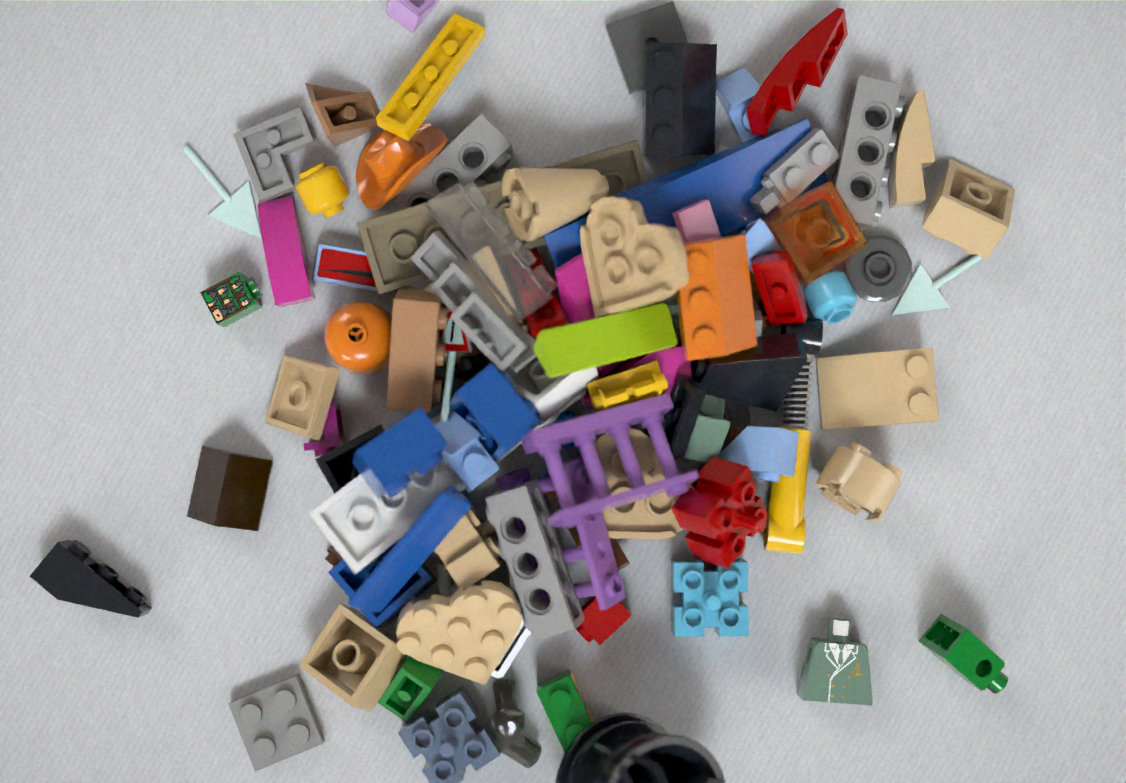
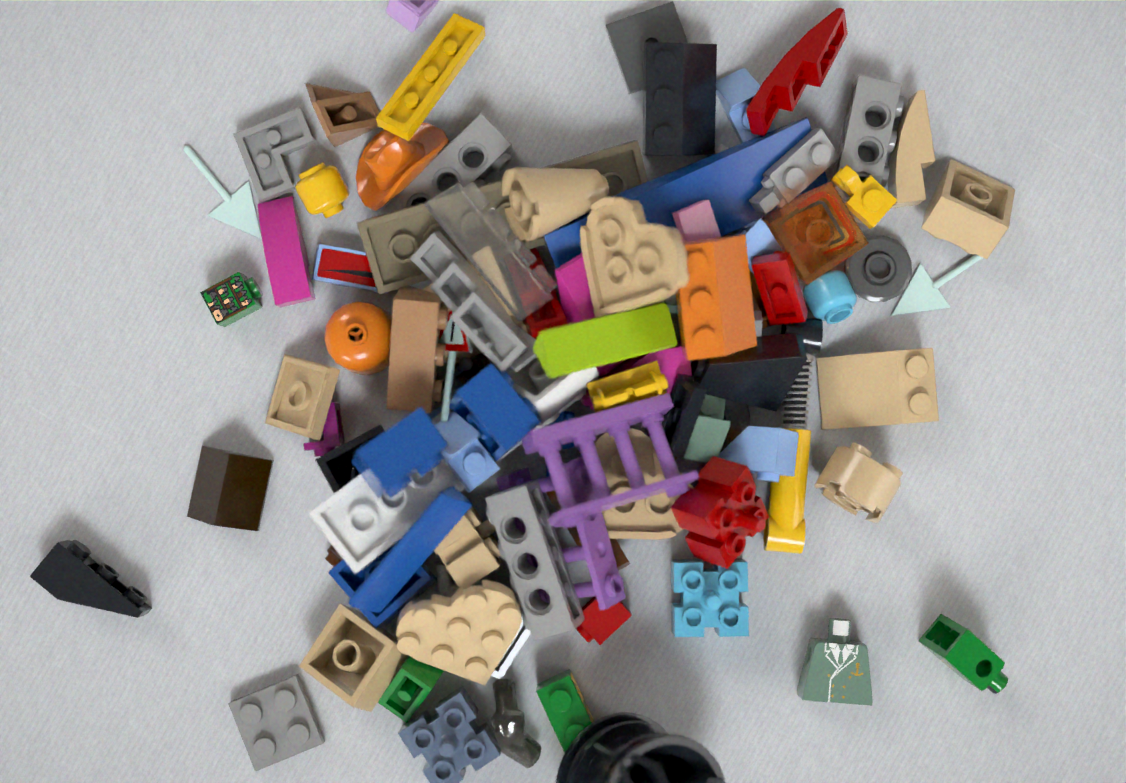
(867, 199): none -> yellow plate

